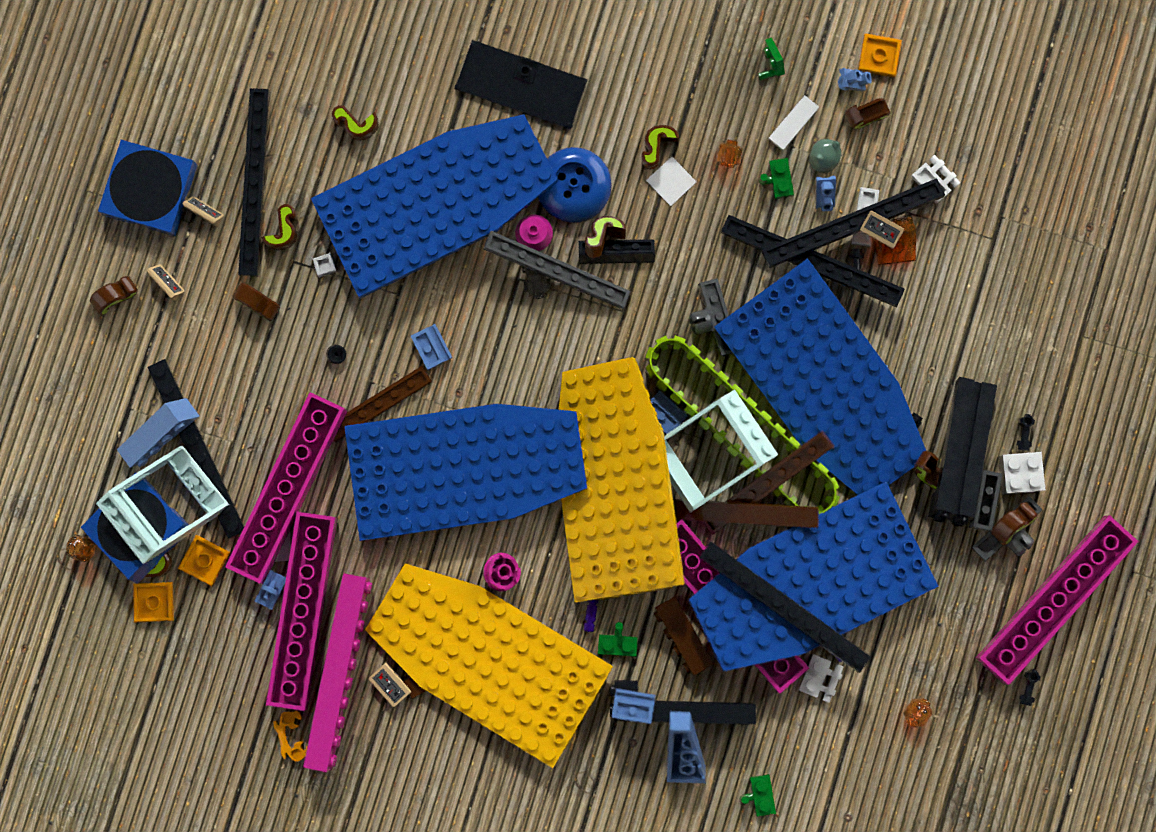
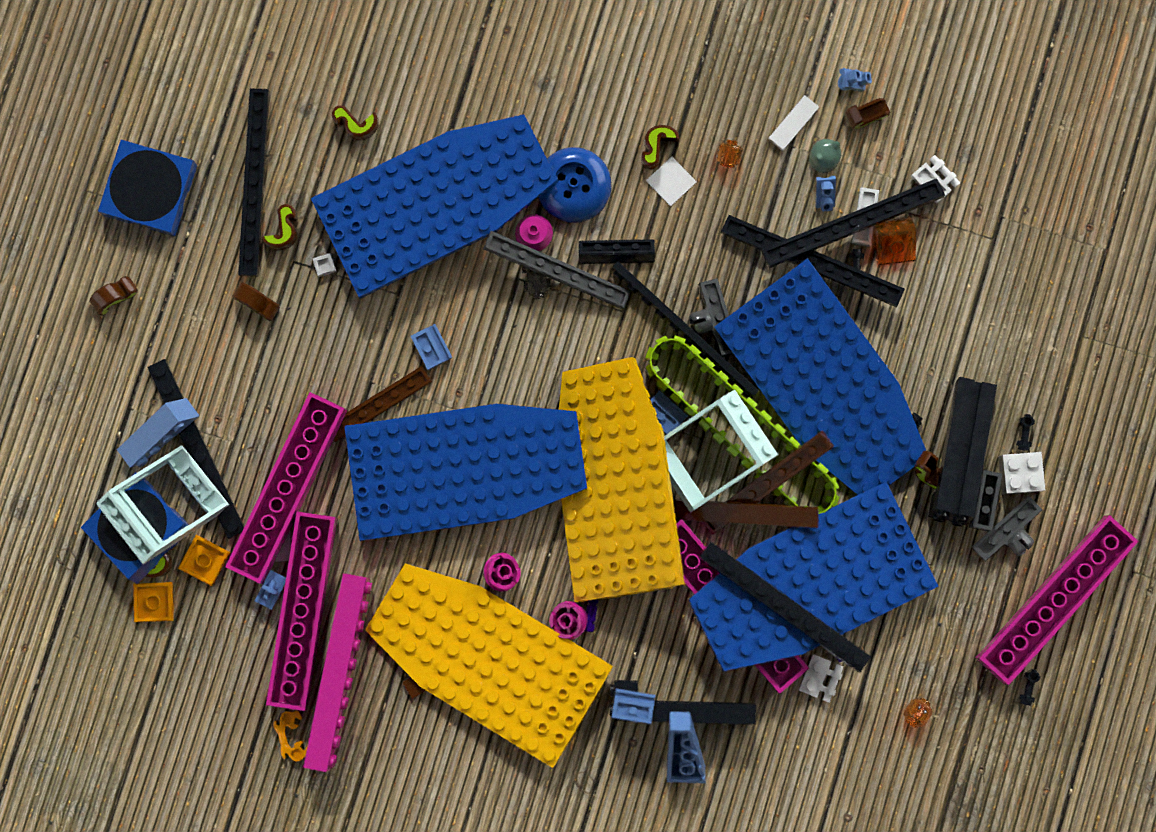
(80, 548): clear orange head -> none
(165, 281): slope -> none
(203, 211): tan slope -> none
(336, 354): black tile -> none
(389, 685): slope -> none
(521, 84): black door -> none
(568, 620): none -> dark pink cone
(599, 230): reddish brown animal -> none
(617, 643): green plate -> none
(678, 324): none -> black plate
(684, 636): reddish brown brick -> none
(761, 795): green plate -> none
(775, 60): green plate -> none
(779, 178): green plate -> none
(879, 55): light orange tile -> none
(882, 229): slope -> none
(1013, 523): reddish brown animal -> none

